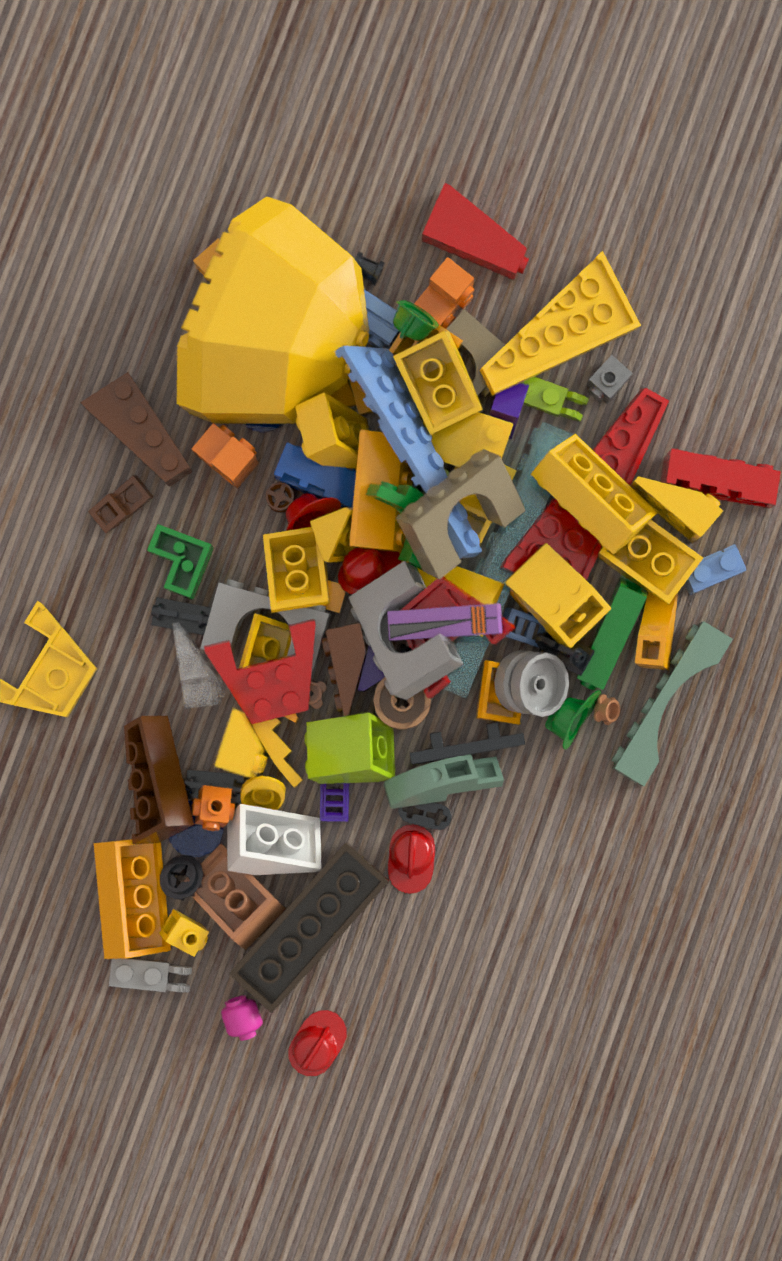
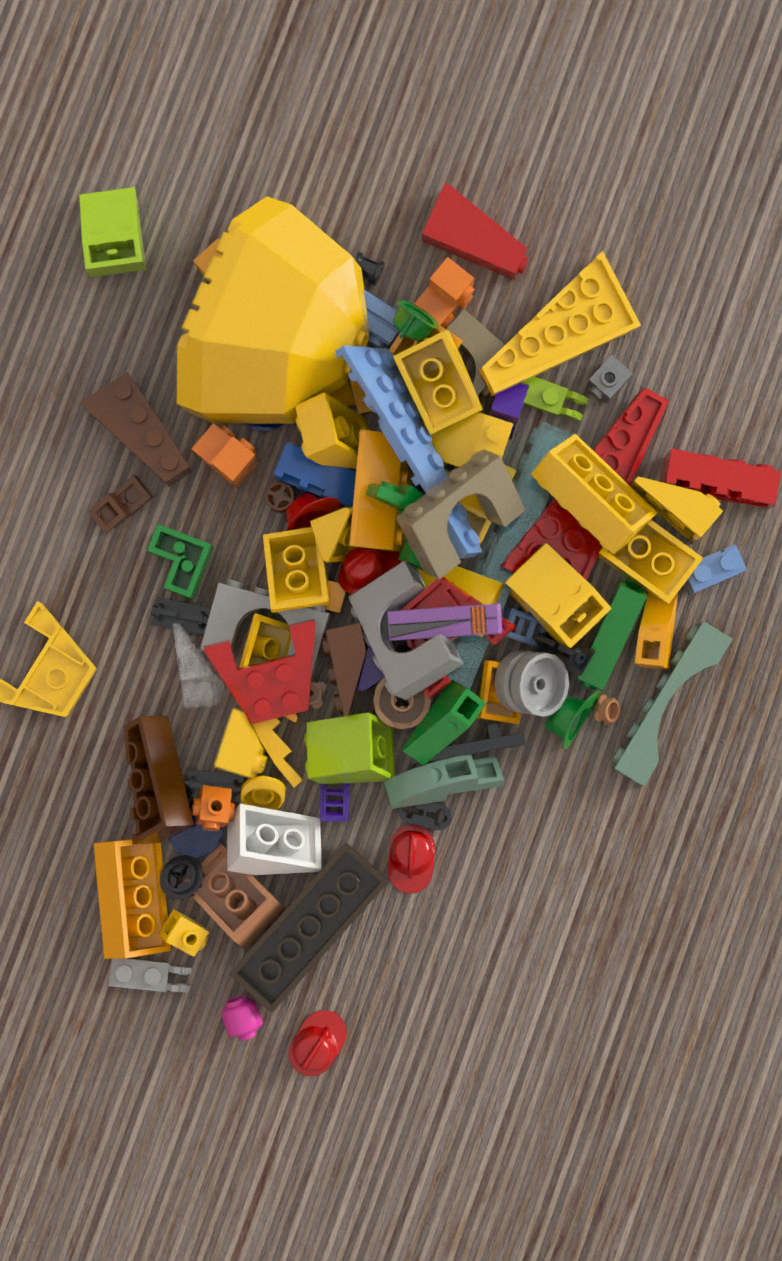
(111, 232): none -> lime slope
(444, 722): none -> green slope

